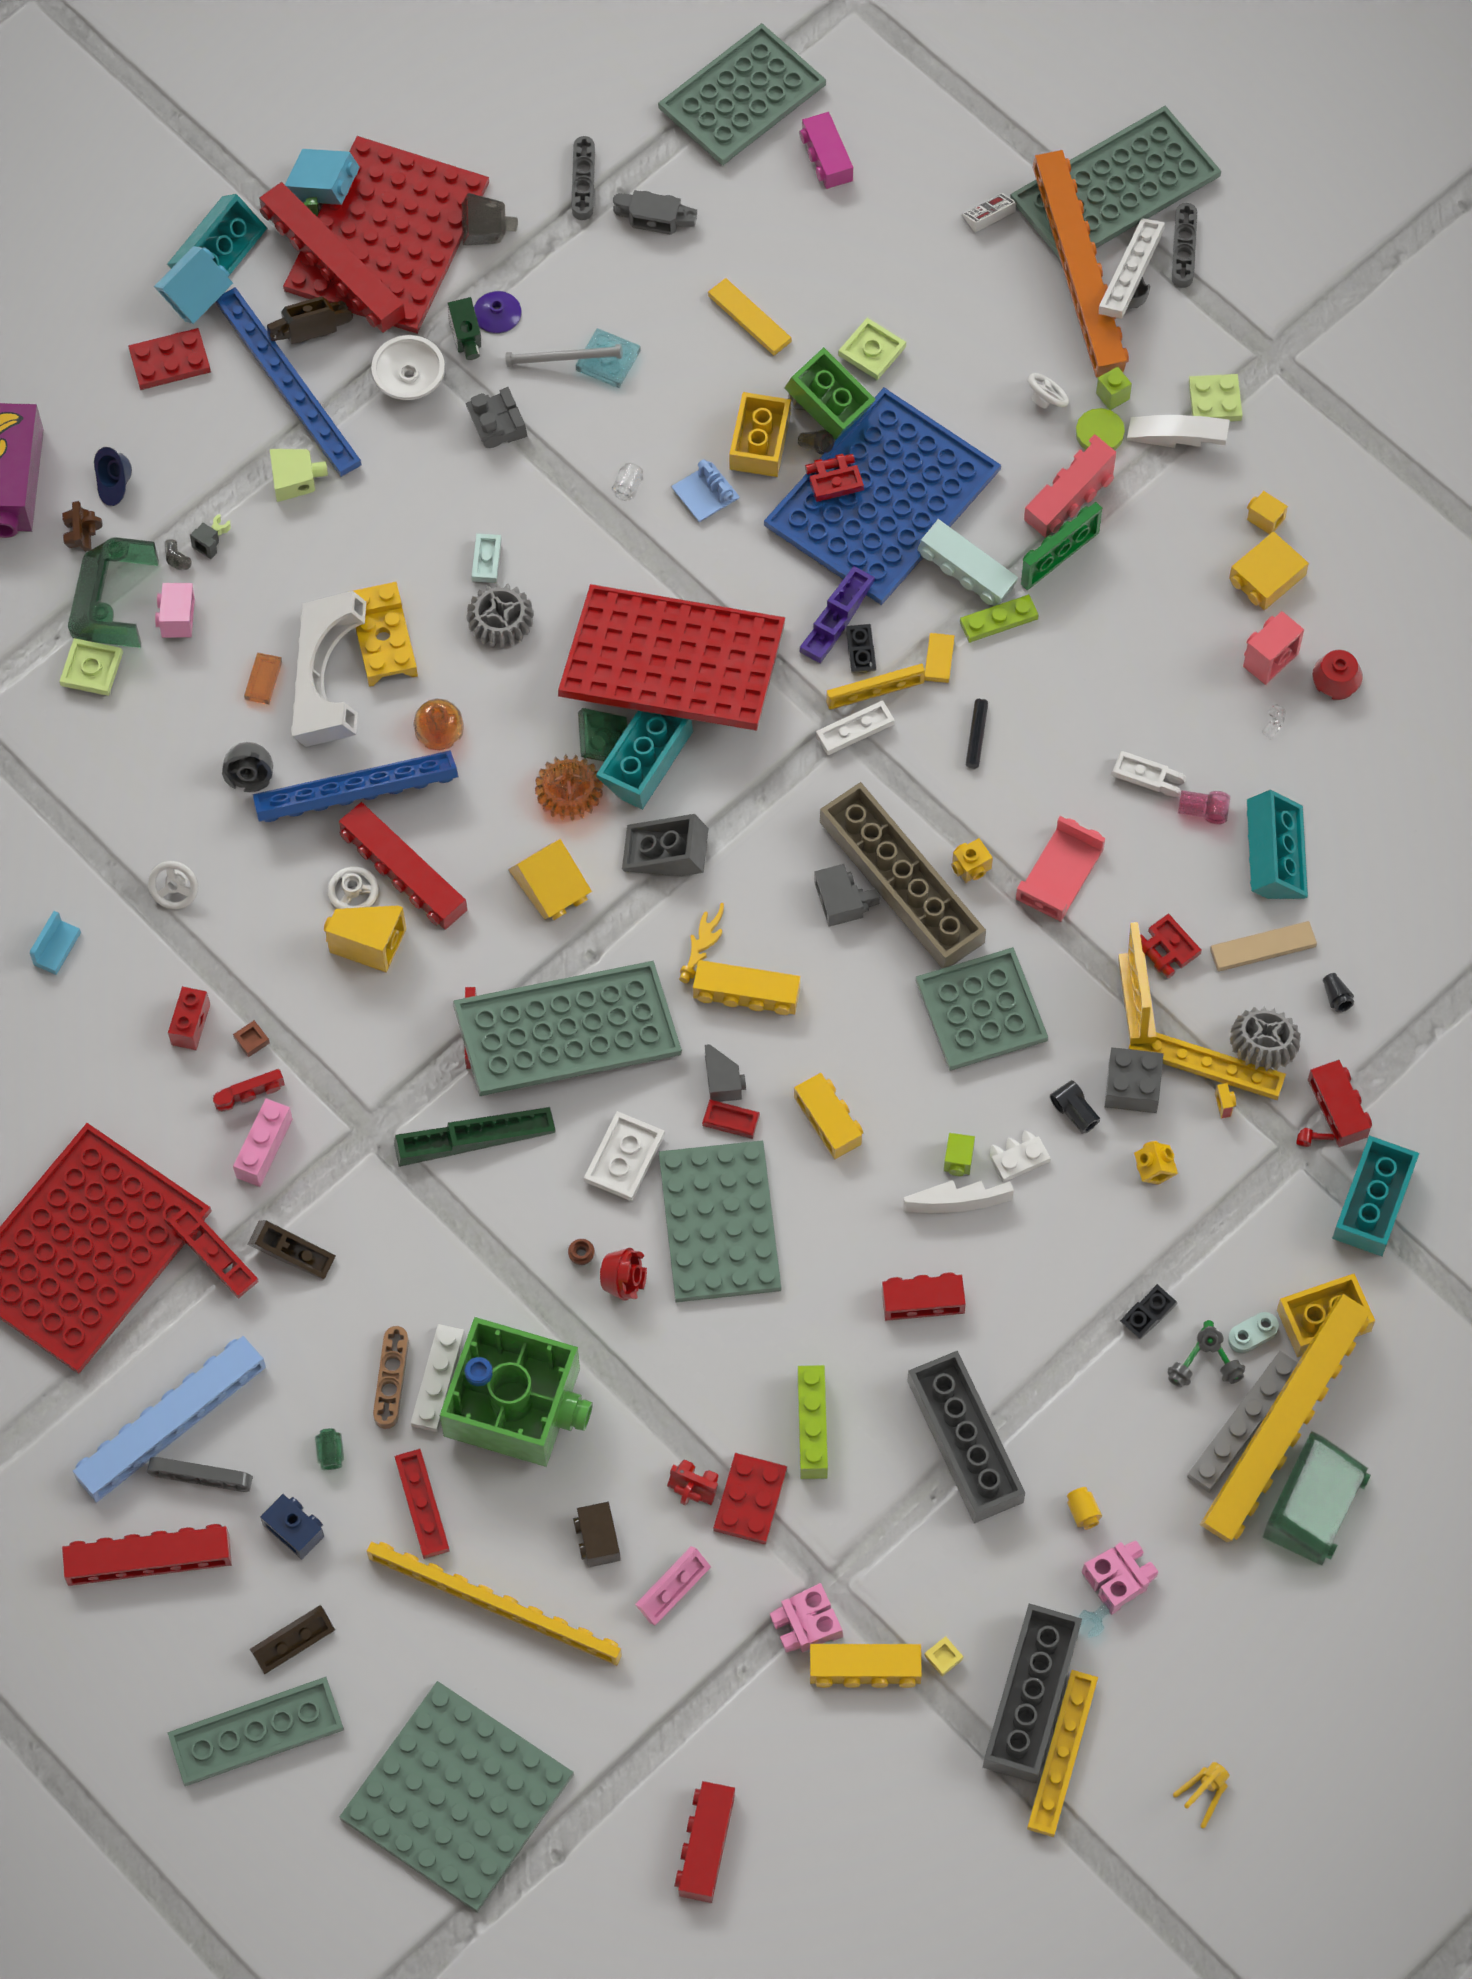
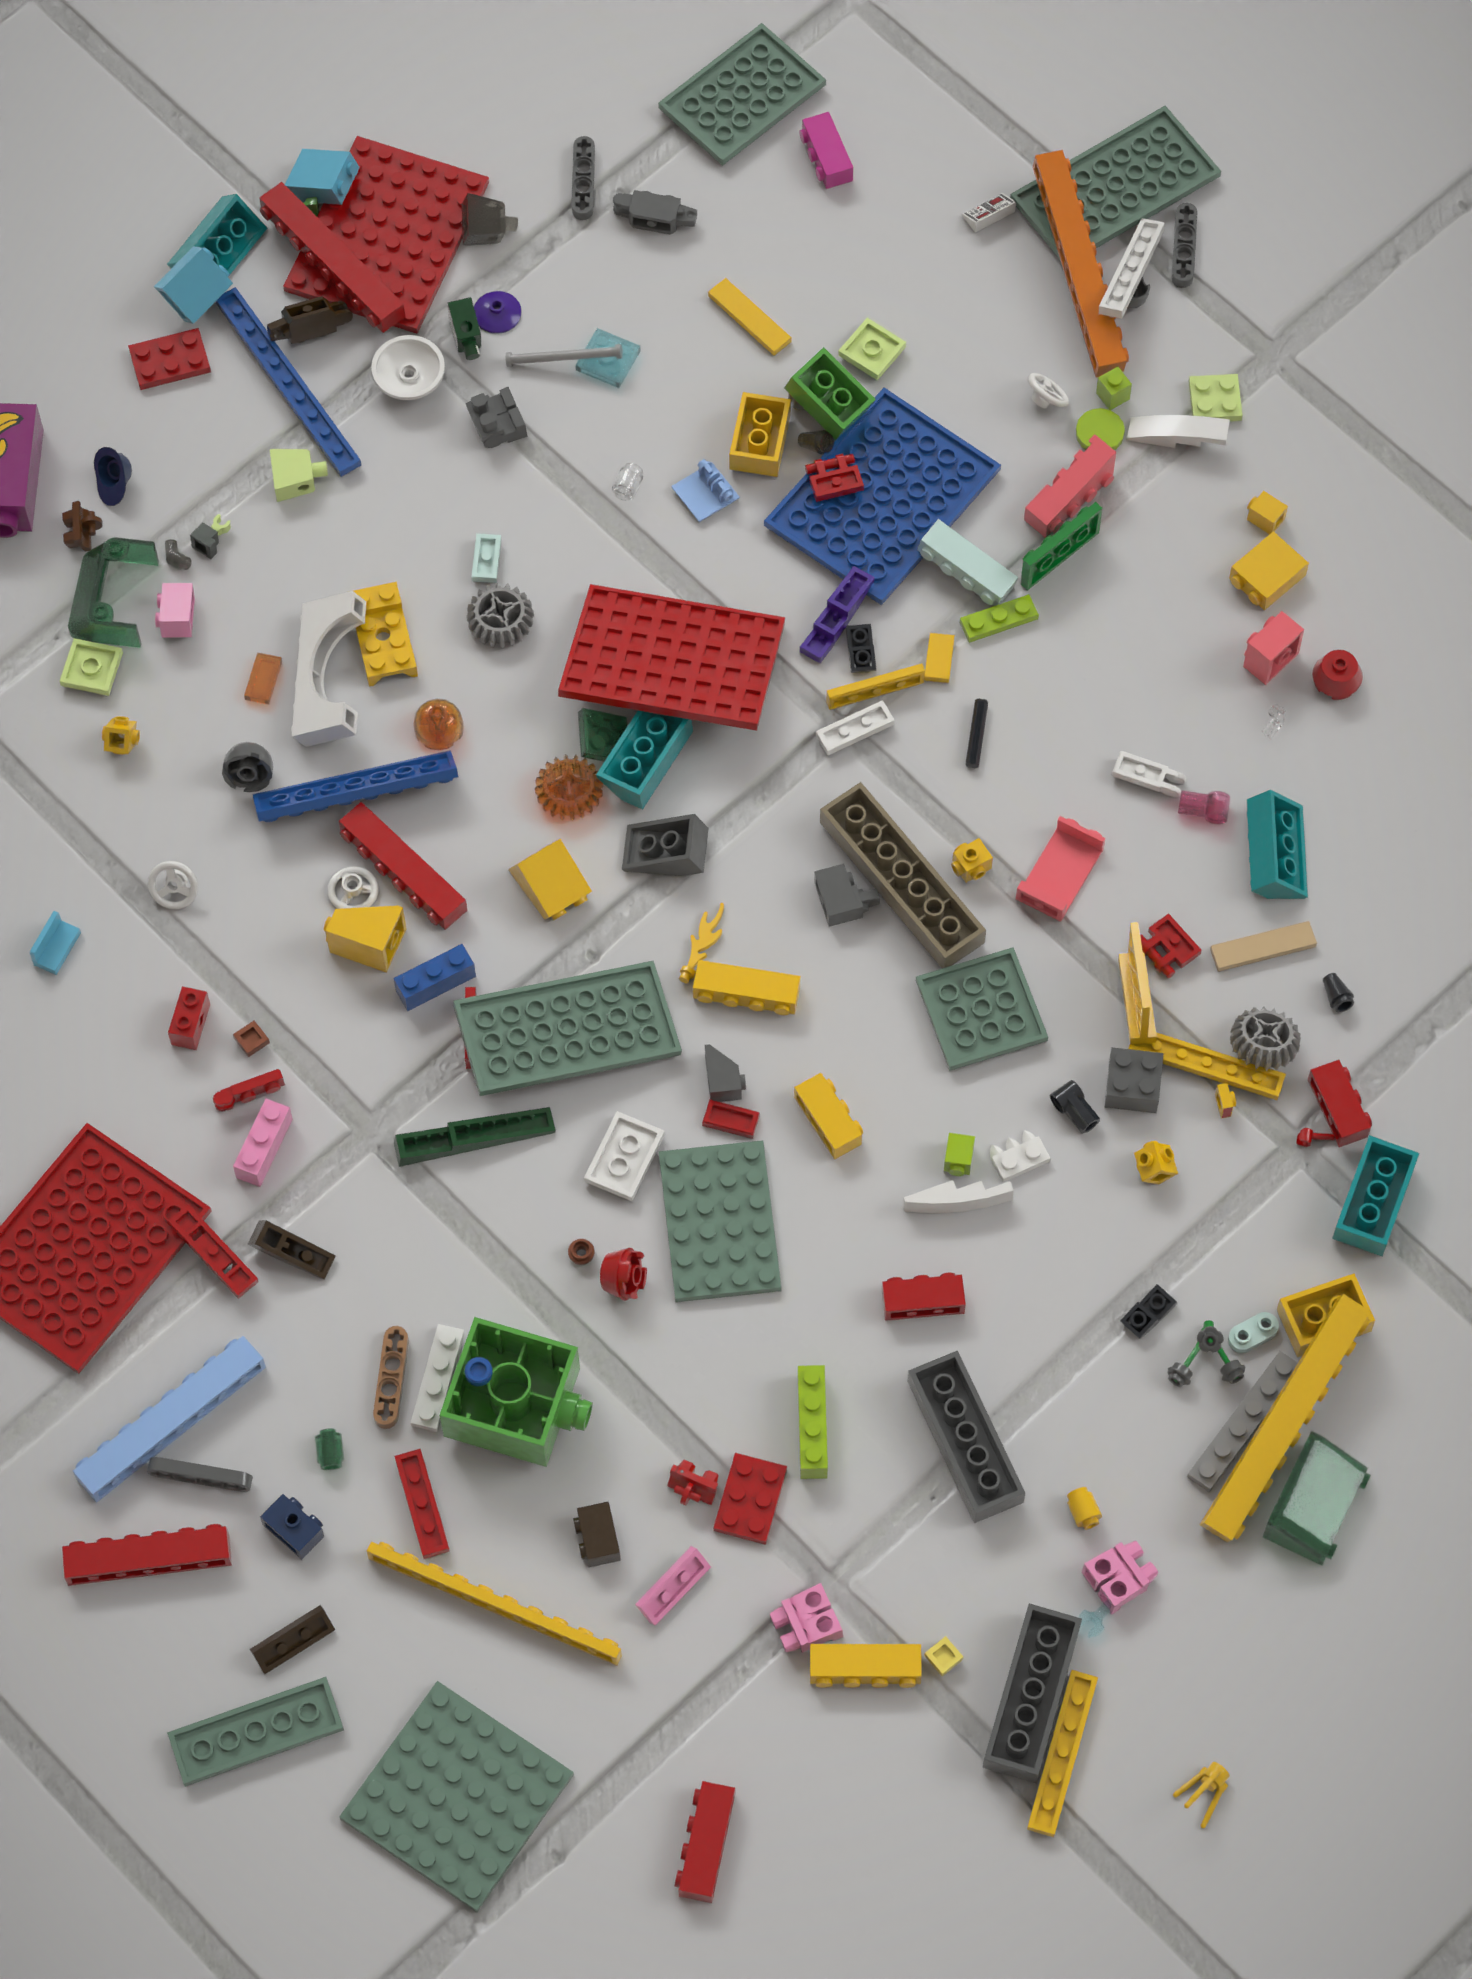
(115, 740): none -> yellow brick
(434, 977): none -> blue brick

